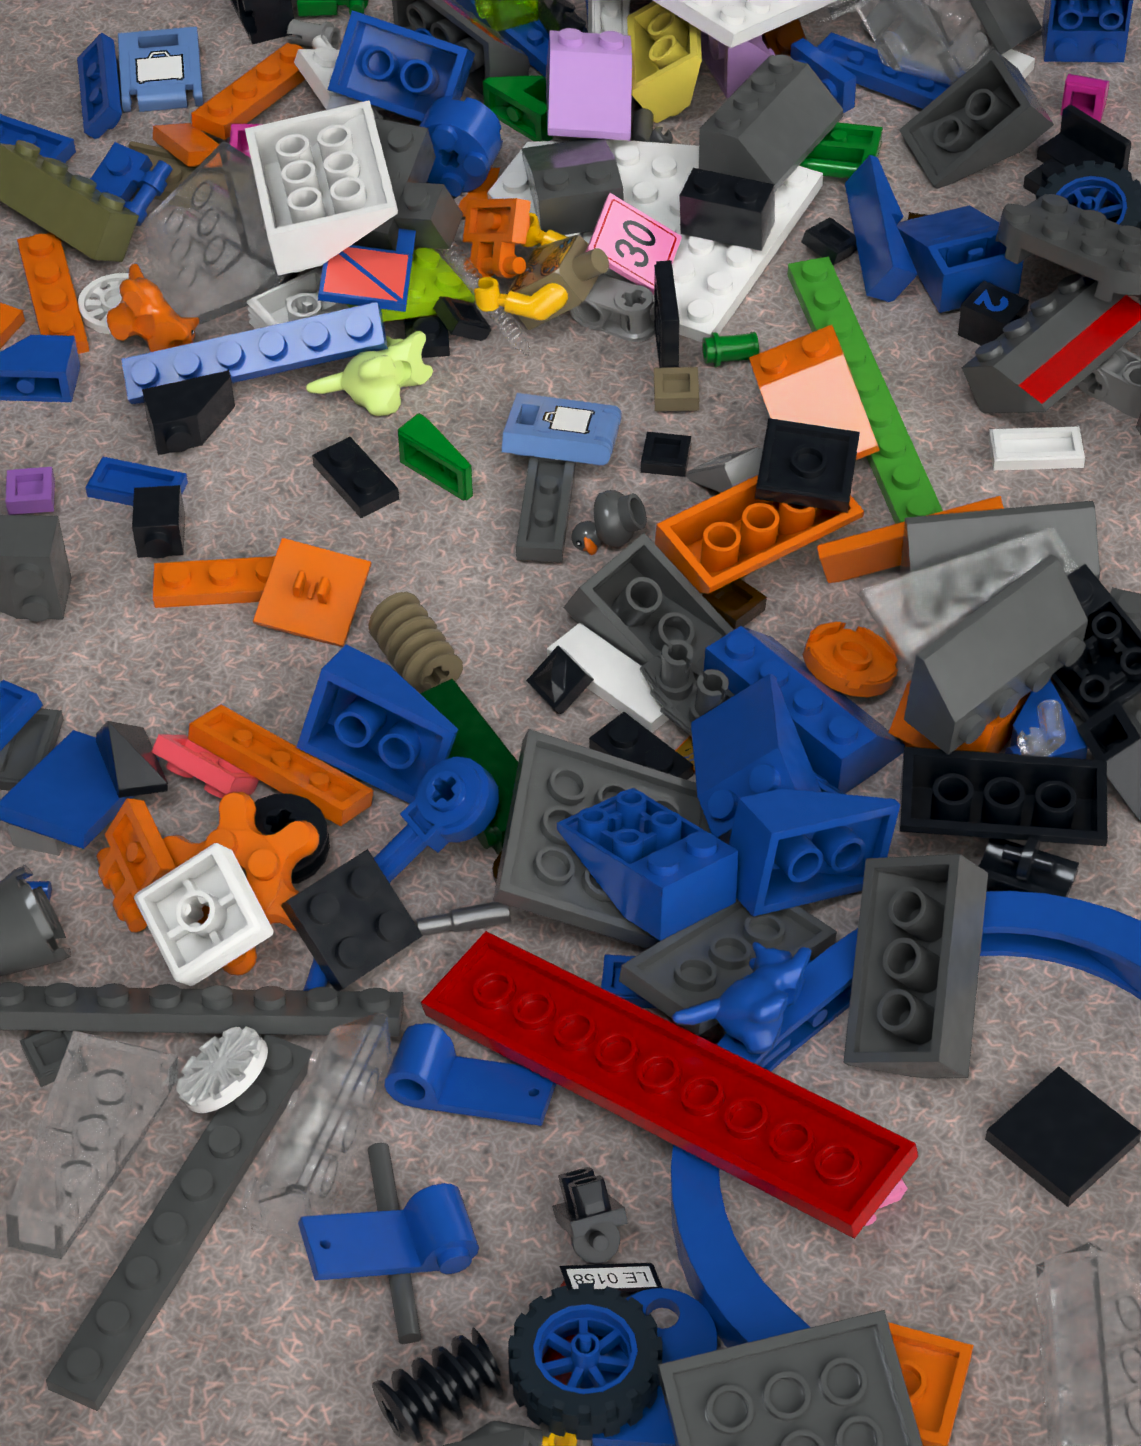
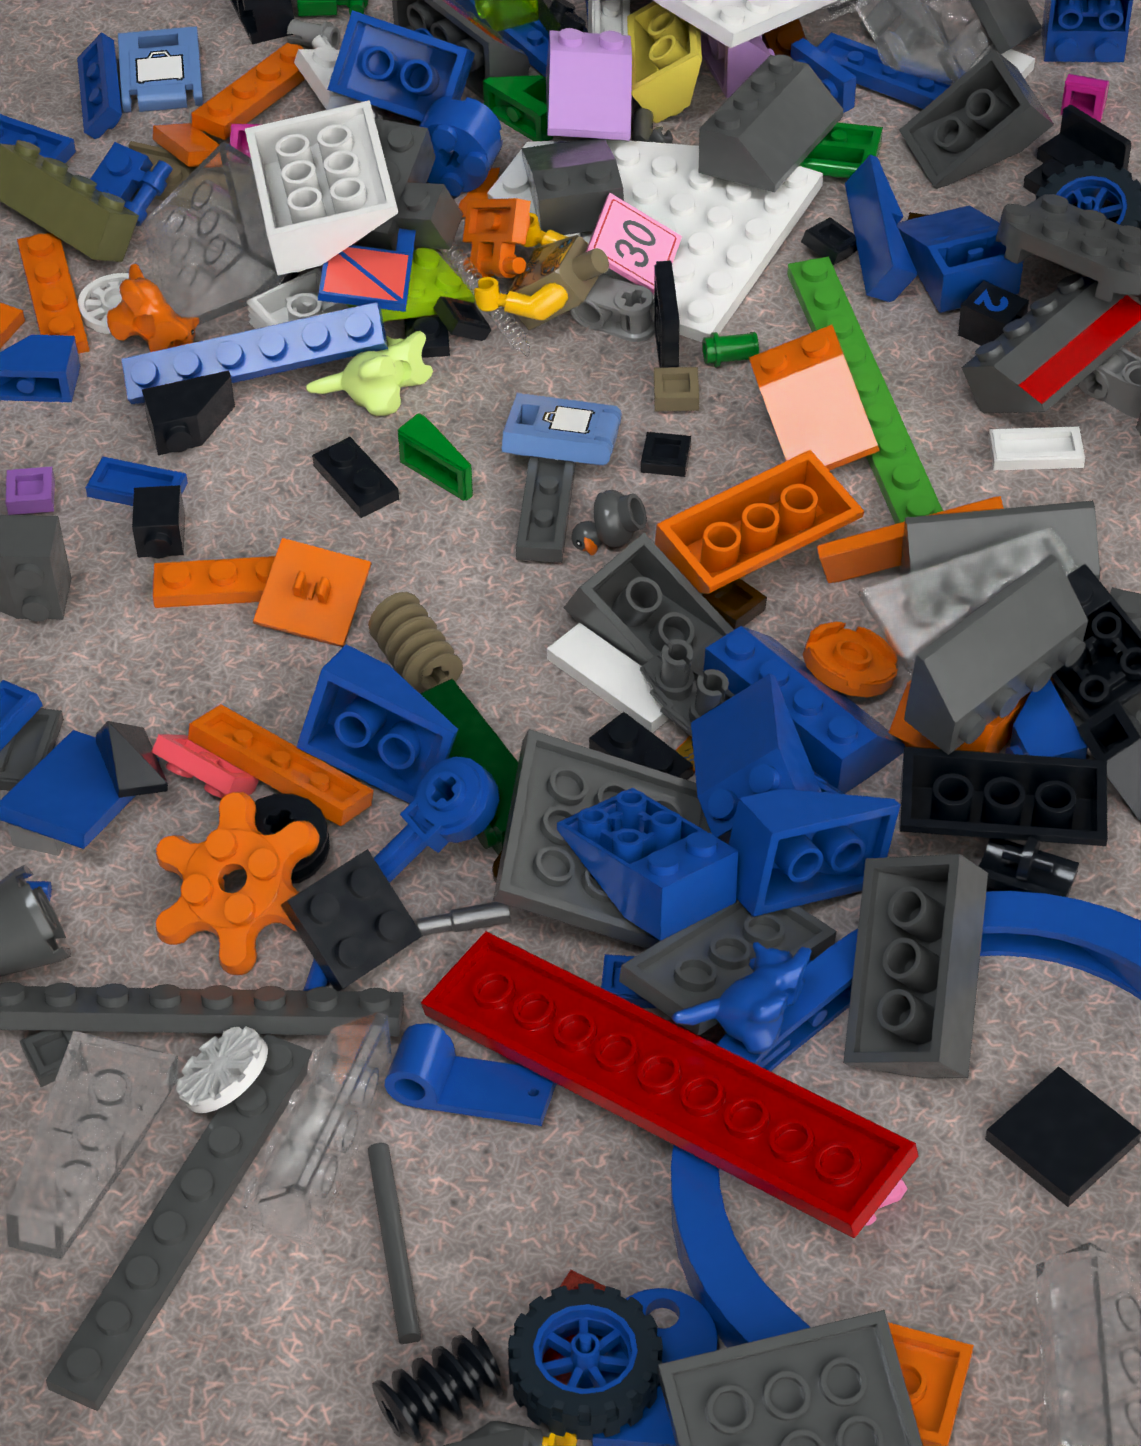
(133, 859): orange plate -> none
(174, 908): white brick -> none
(423, 1237): blue door -> none
(560, 679): black tile -> none
(589, 1215): black hips -> none
(624, 1276): sticker -> none
(727, 209): black brick -> none
(727, 469): light grey slope -> none
(807, 465): black tile -> none
(1049, 735): clear arm -> none

